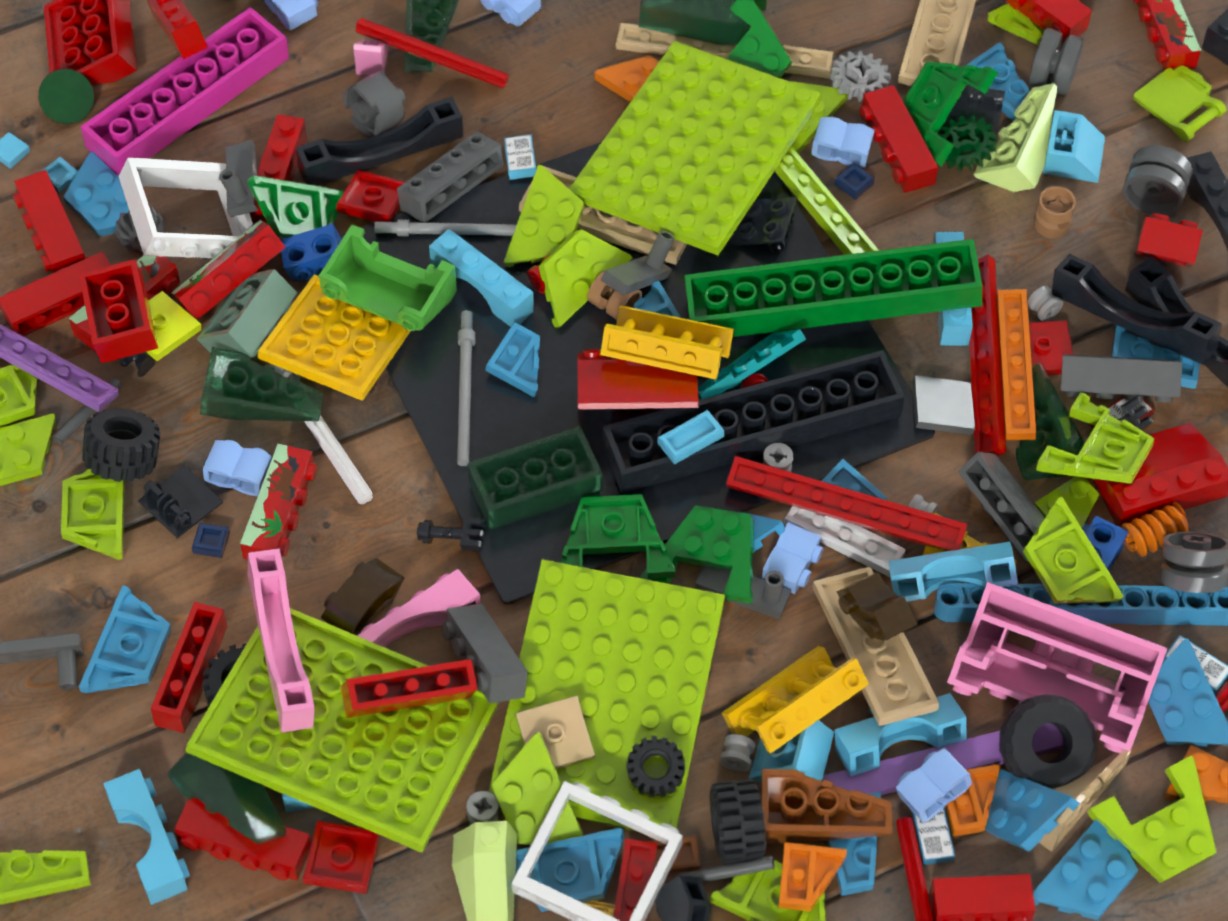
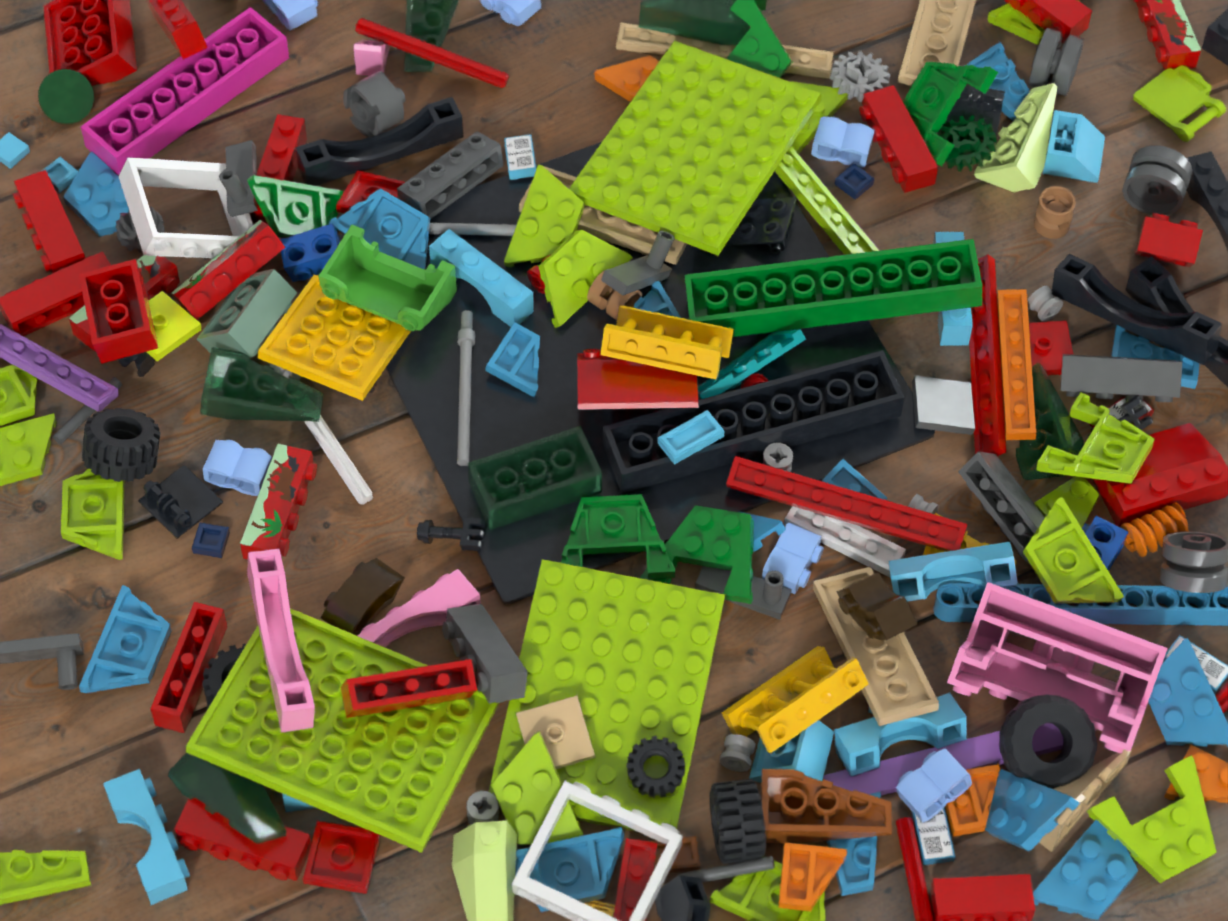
(392, 224): none -> dark azure wing

